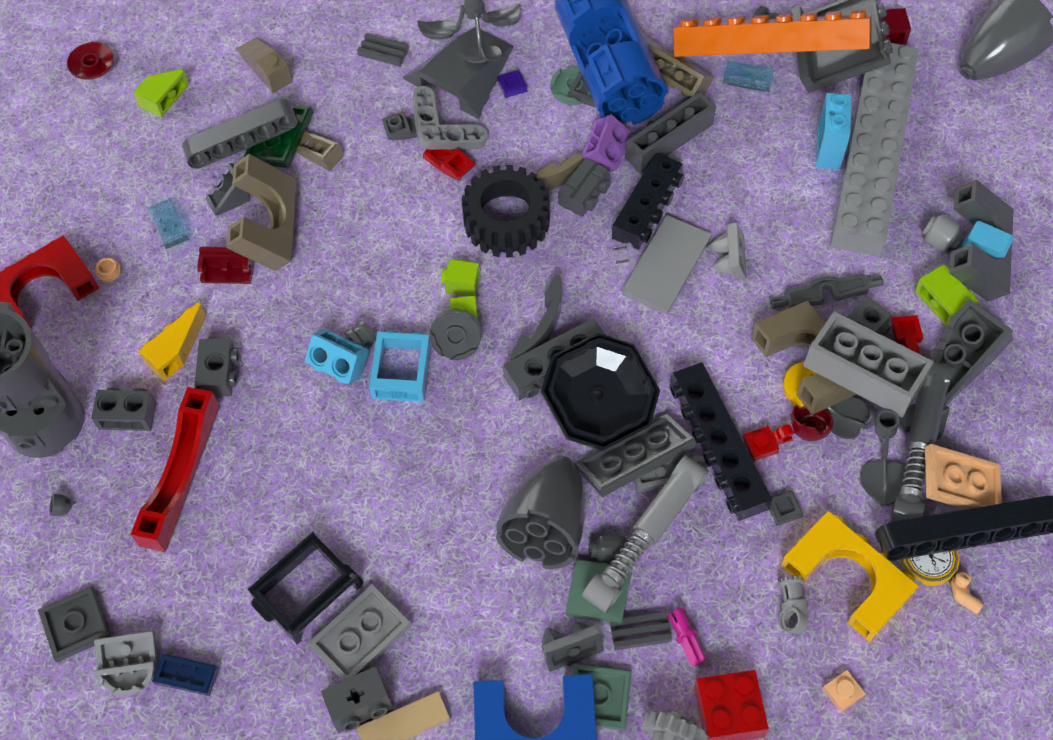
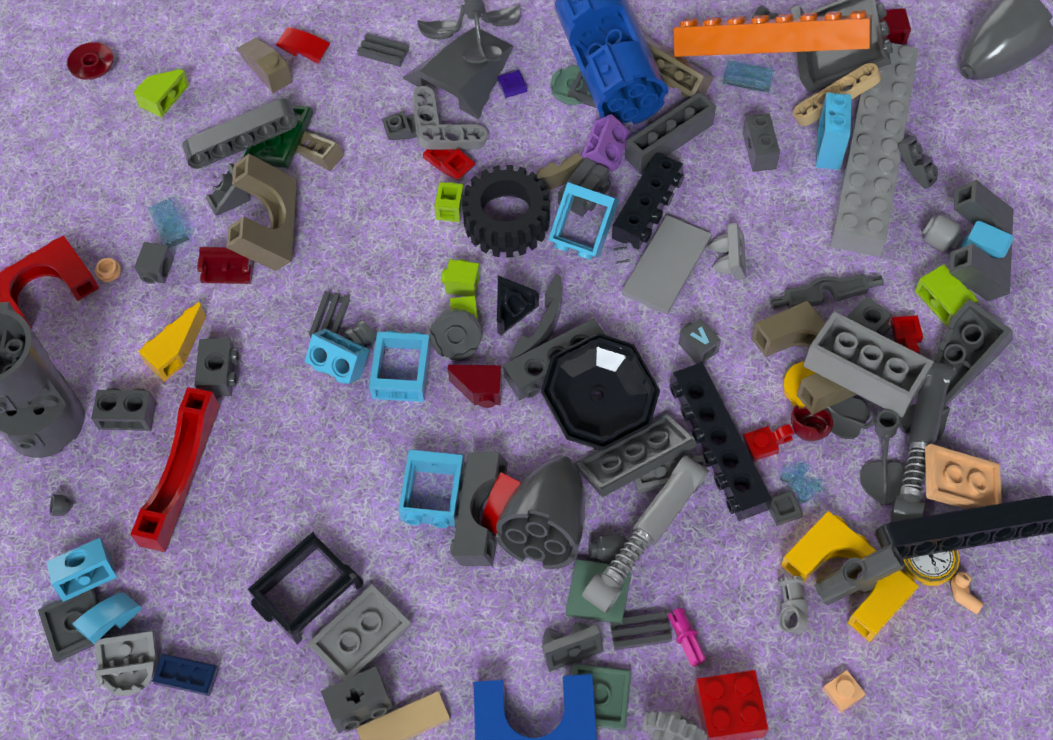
(81, 569): none -> medium azure brick
(101, 618): none -> medium azure slope
(154, 263): none -> dark grey brick
(304, 43): none -> red slope
(336, 298): none -> dark grey tile
(432, 463): none -> medium azure window
(449, 201): none -> lime brick
(472, 542): none -> dark grey arch
(478, 383): none -> dark red slope
(497, 500): none -> red slope
(513, 303): none -> black slope
(562, 215): none -> medium azure window
(699, 341): none -> dark grey brick
(761, 142): none -> dark grey brick
(794, 477): none -> clear light blue piece
(860, 74): none -> tan beam
(873, 568): none -> dark grey piece
(921, 168): none -> dark grey slope

